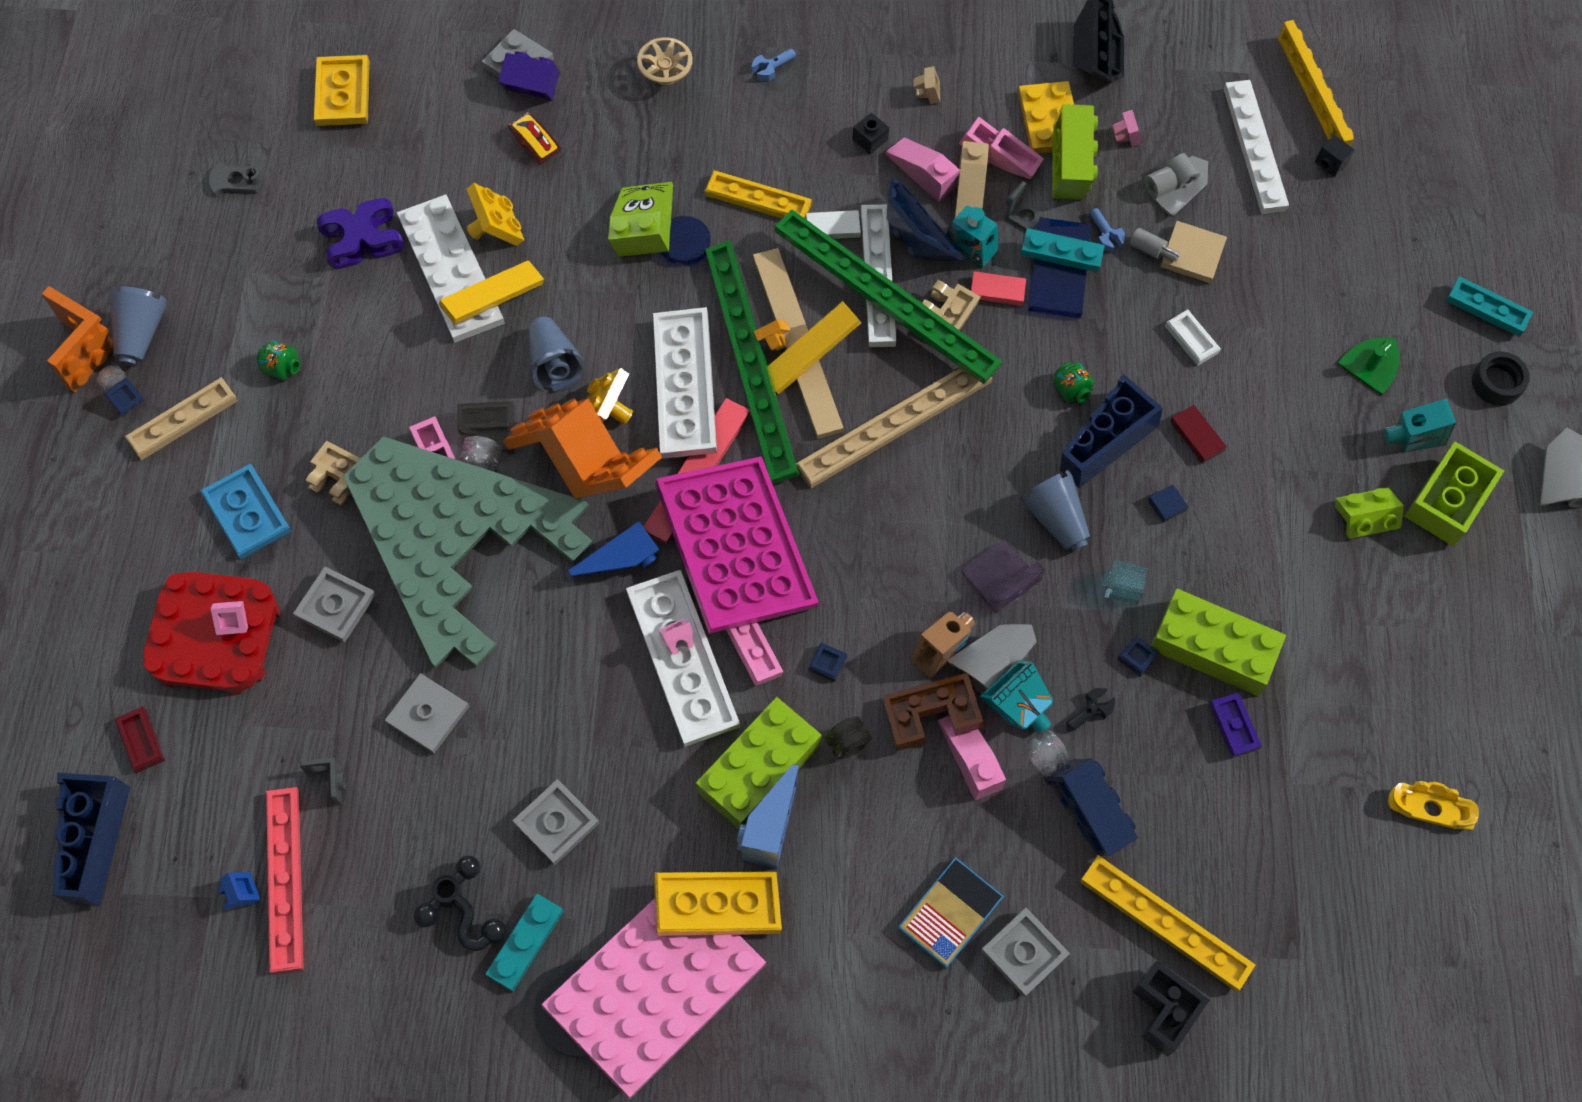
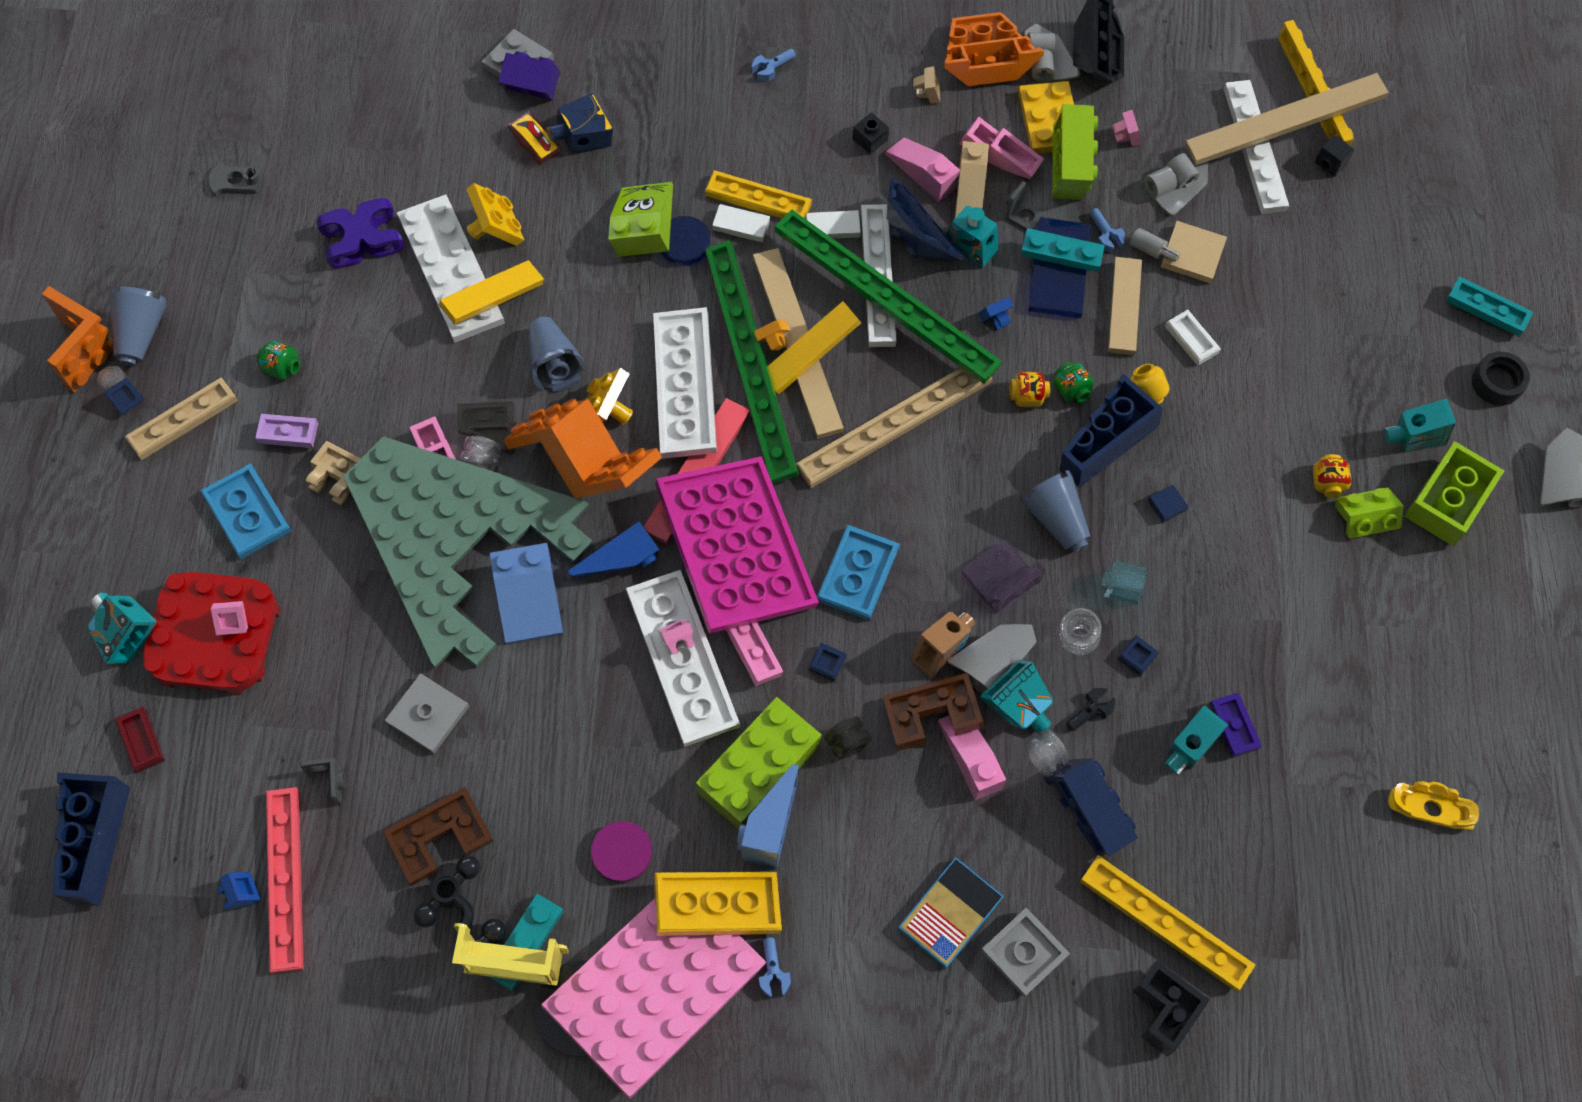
(119, 627): none -> teal torso
(286, 430): none -> lavender plate
(334, 604): light grey plate -> none
(341, 90): yellow plate -> none
(411, 835): none -> reddish brown plate
(508, 961): none -> light yellow piece
(526, 593): none -> medium blue slope
(556, 822): light grey plate -> none
(582, 125): none -> dark blue torso
(621, 851): none -> magenta tile
(664, 64): tan wheel -> none
(741, 223): none -> white tile
(773, 969): none -> medium blue bar
(858, 572): none -> dark azure tile
(958, 303): tan plate -> none
(988, 50): none -> orange wedge
(997, 313): none -> blue tile
(999, 288): coral tile -> none
(1029, 389): none -> yellow head
(1056, 62): none -> light grey panel
(1080, 643): none -> clear wheel
(1124, 306): none -> tan tile
(1151, 381): none -> yellow head
(1198, 434): dark red tile -> none
(1200, 732): none -> teal torso
(1218, 642): lime brick -> none
(1286, 119): none -> tan tile
(1331, 475): none -> yellow head
(1373, 362): green shield -> none

